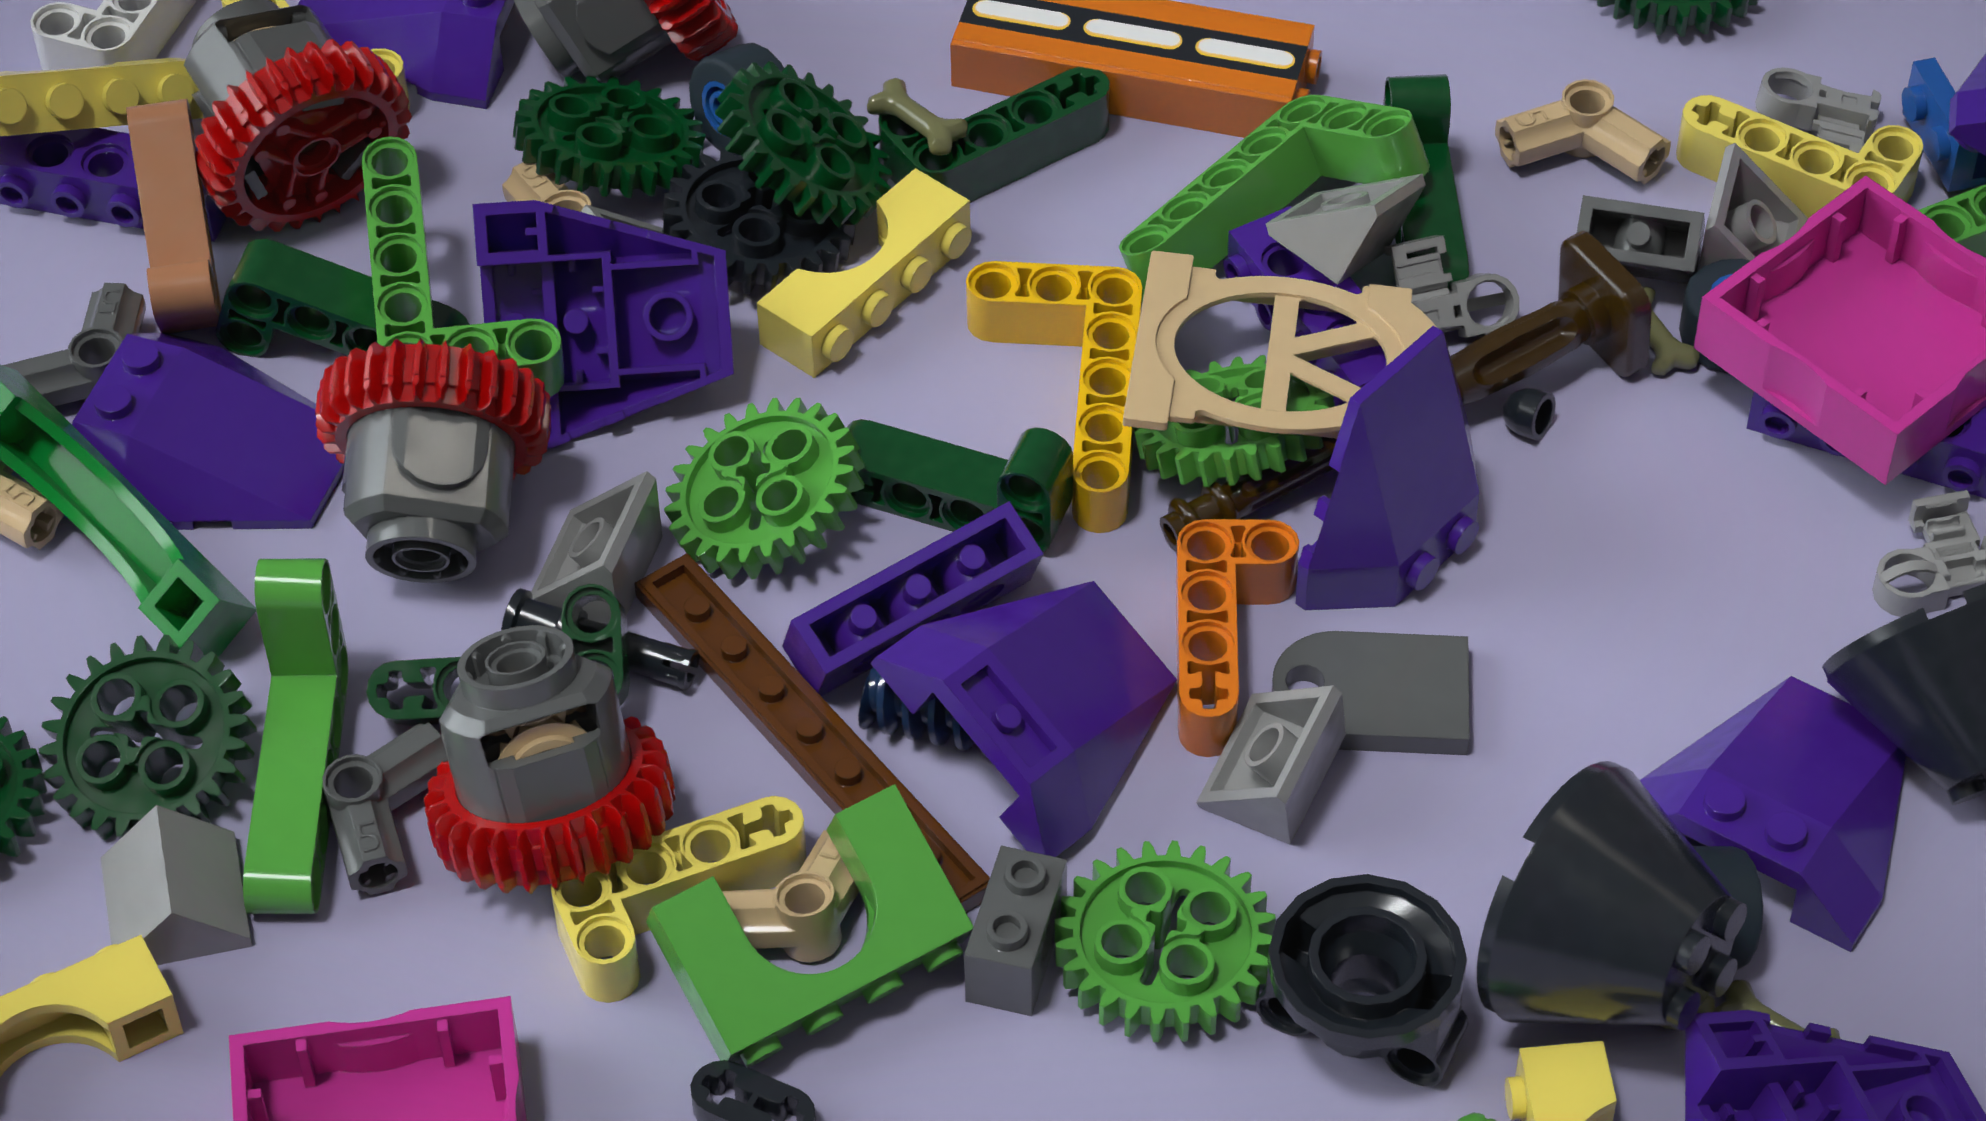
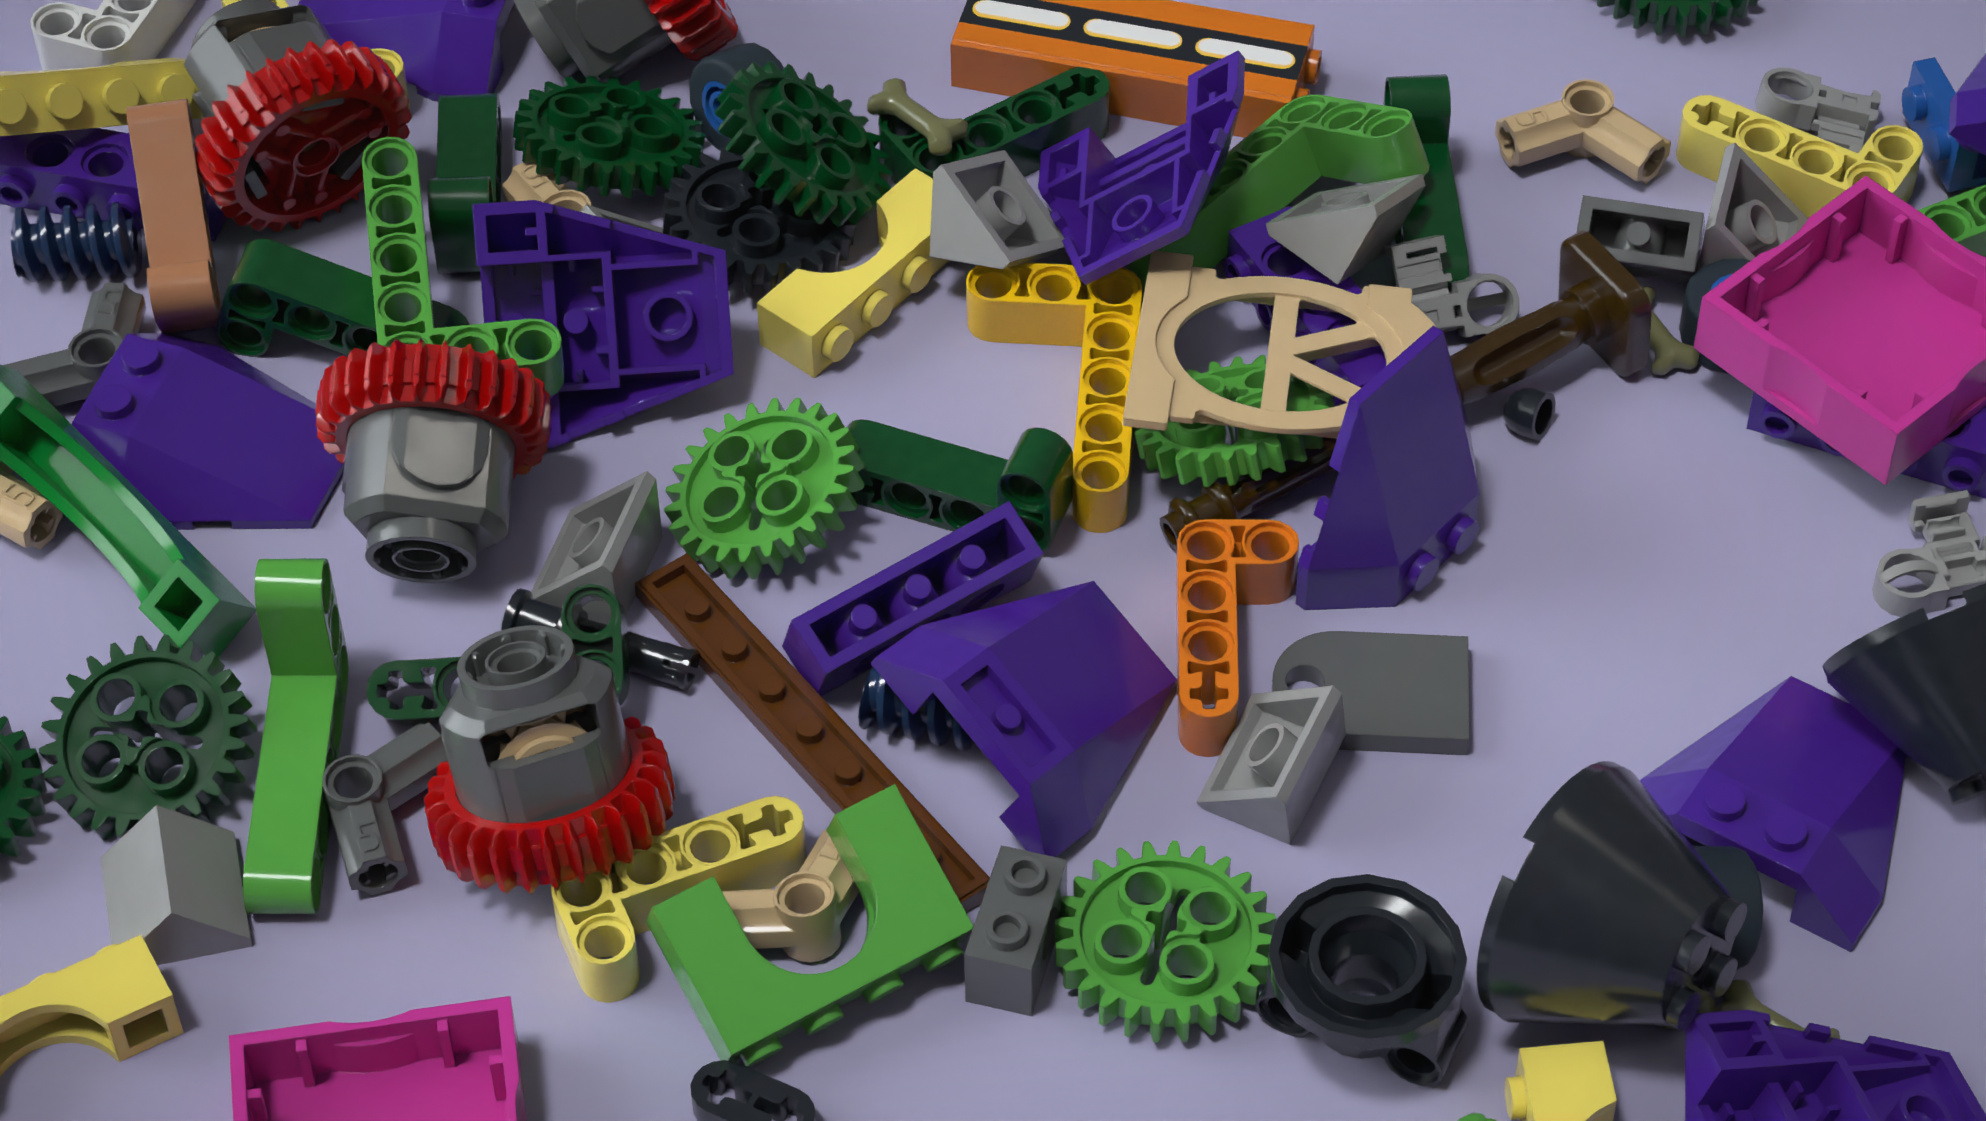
(76, 244): none -> dark blue piece
(465, 175): none -> dark green beam
(989, 214): none -> light grey slope
(1151, 195): none -> dark purple wedge

